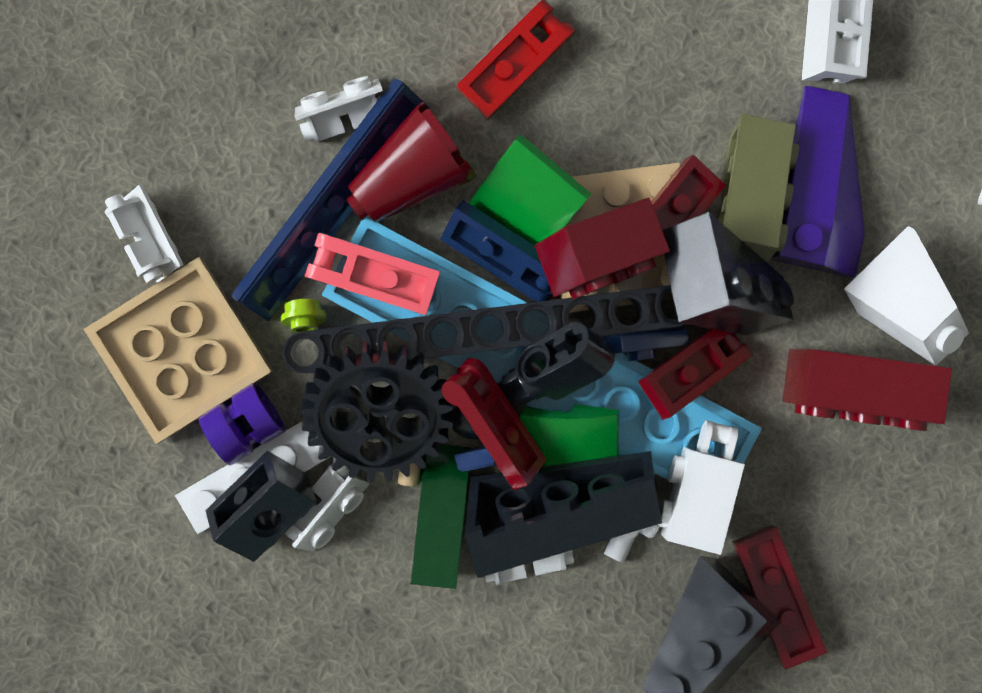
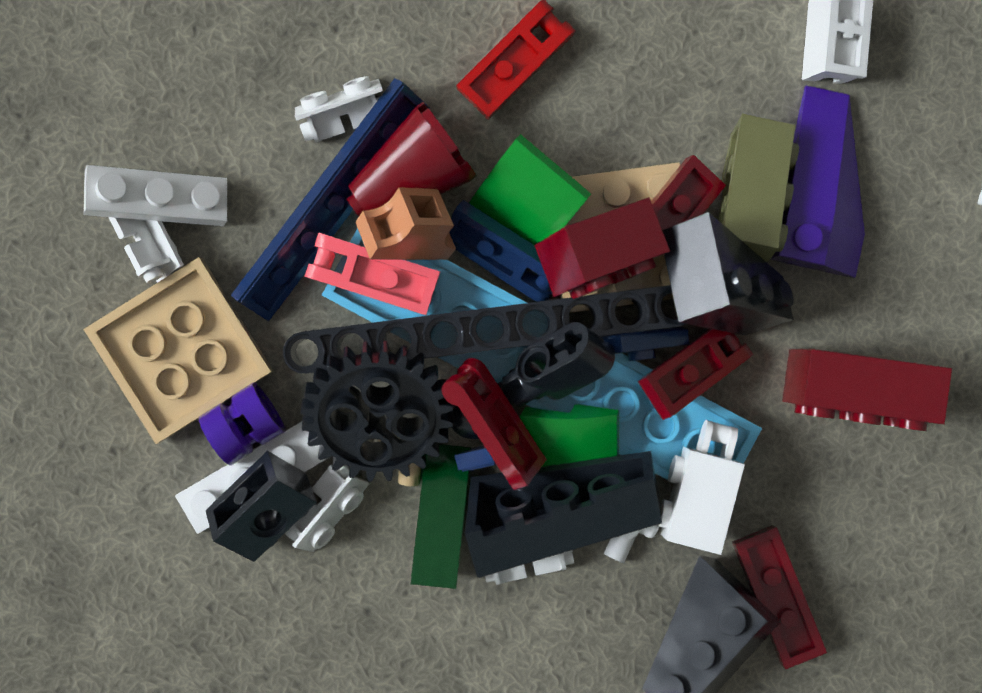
(155, 196): none -> white plate
(303, 315): lime plate -> none
(408, 227): none -> nougat brick
(909, 299): white slope -> none

